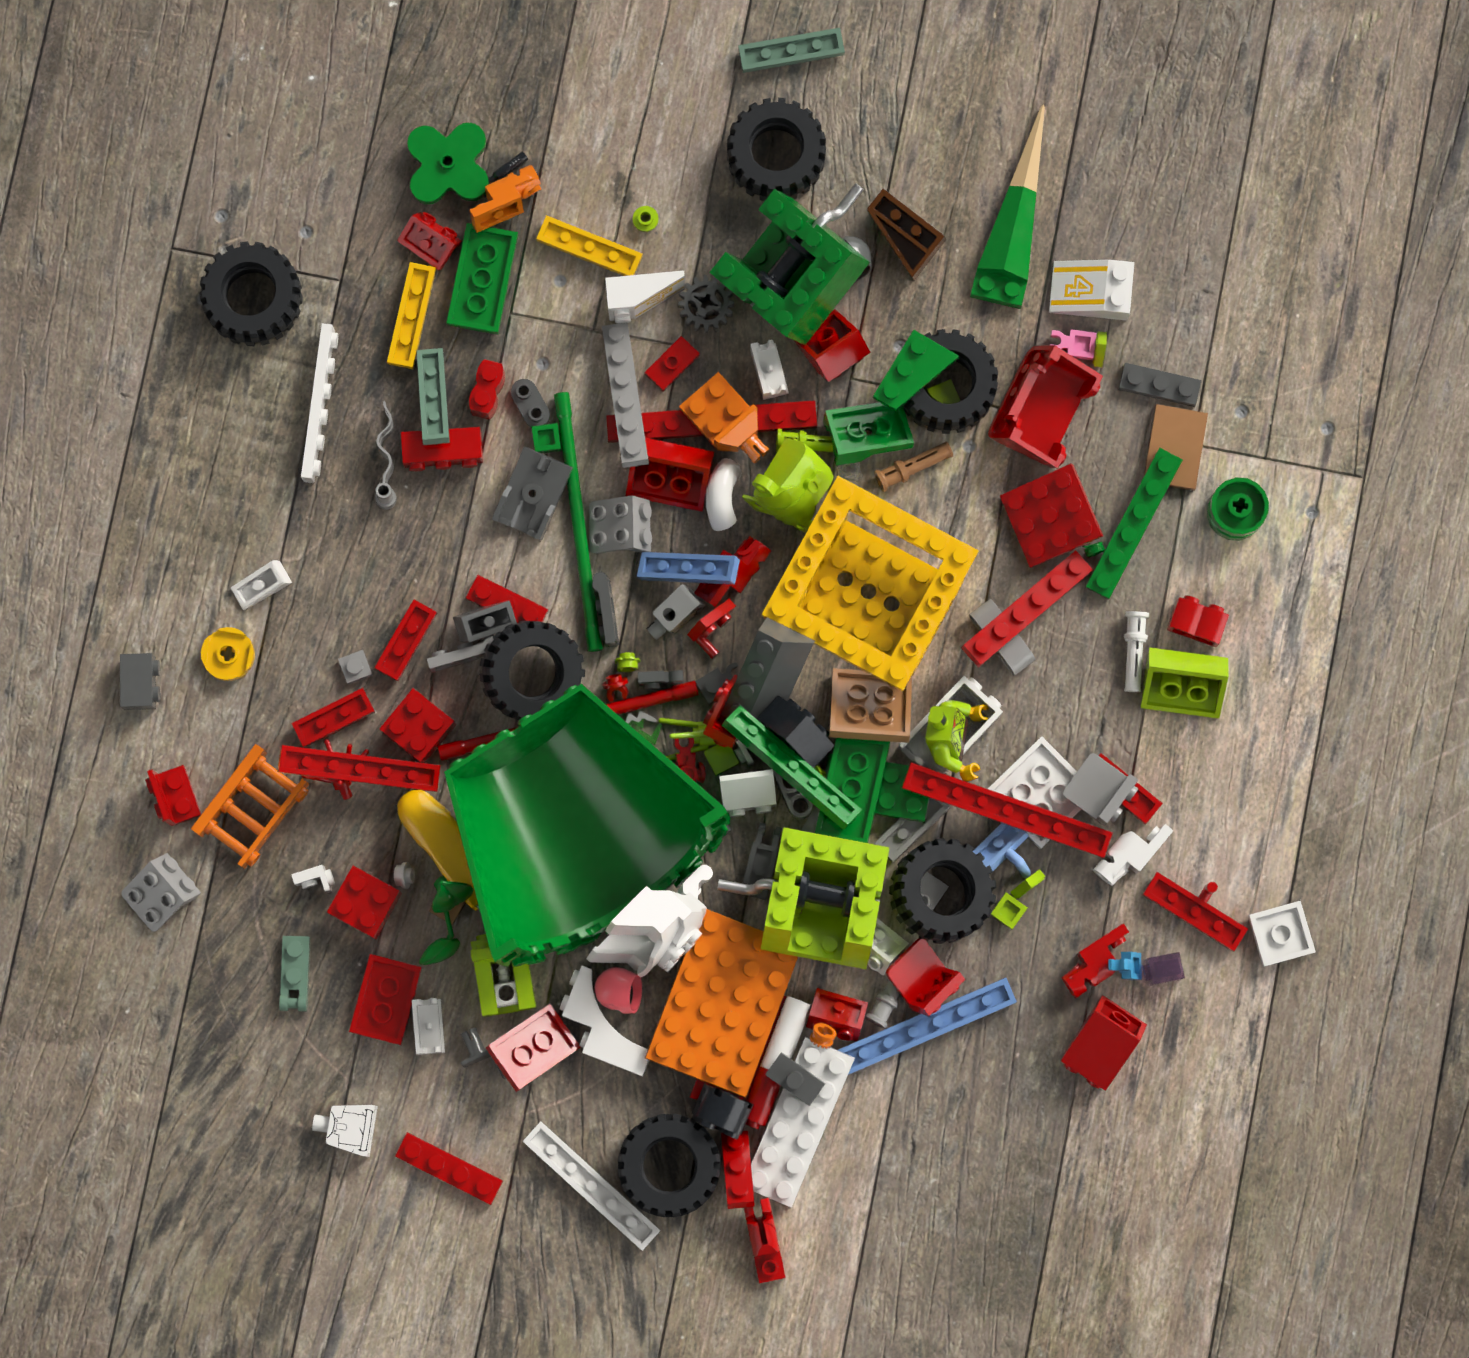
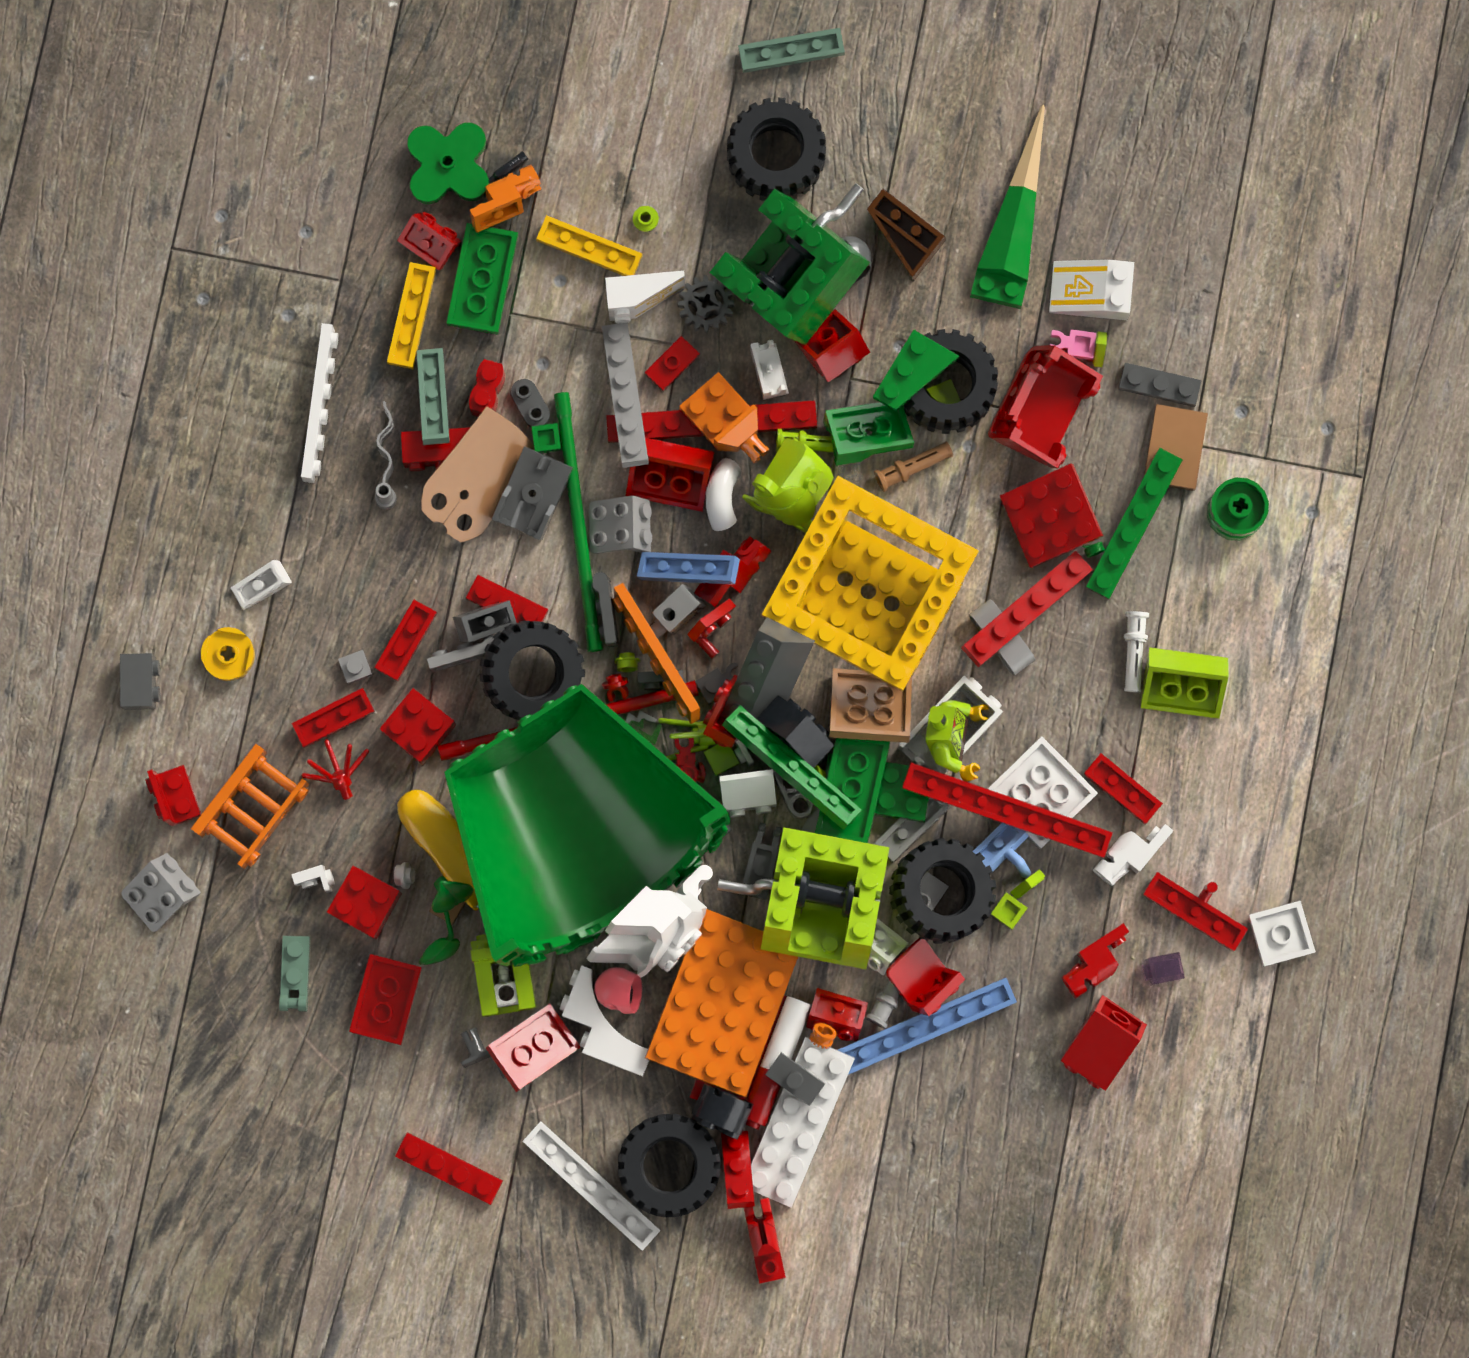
(239, 262): black tyre -> none
(348, 1127): white torso -> none
(358, 768): red plate -> none
(428, 1026): white hinge -> none
(479, 465): none -> medium nougat piece
(659, 661): none -> orange plate
(1100, 789): light grey bracket -> none
(1128, 965): dark azure plate -> none
(1198, 621): red brick -> none

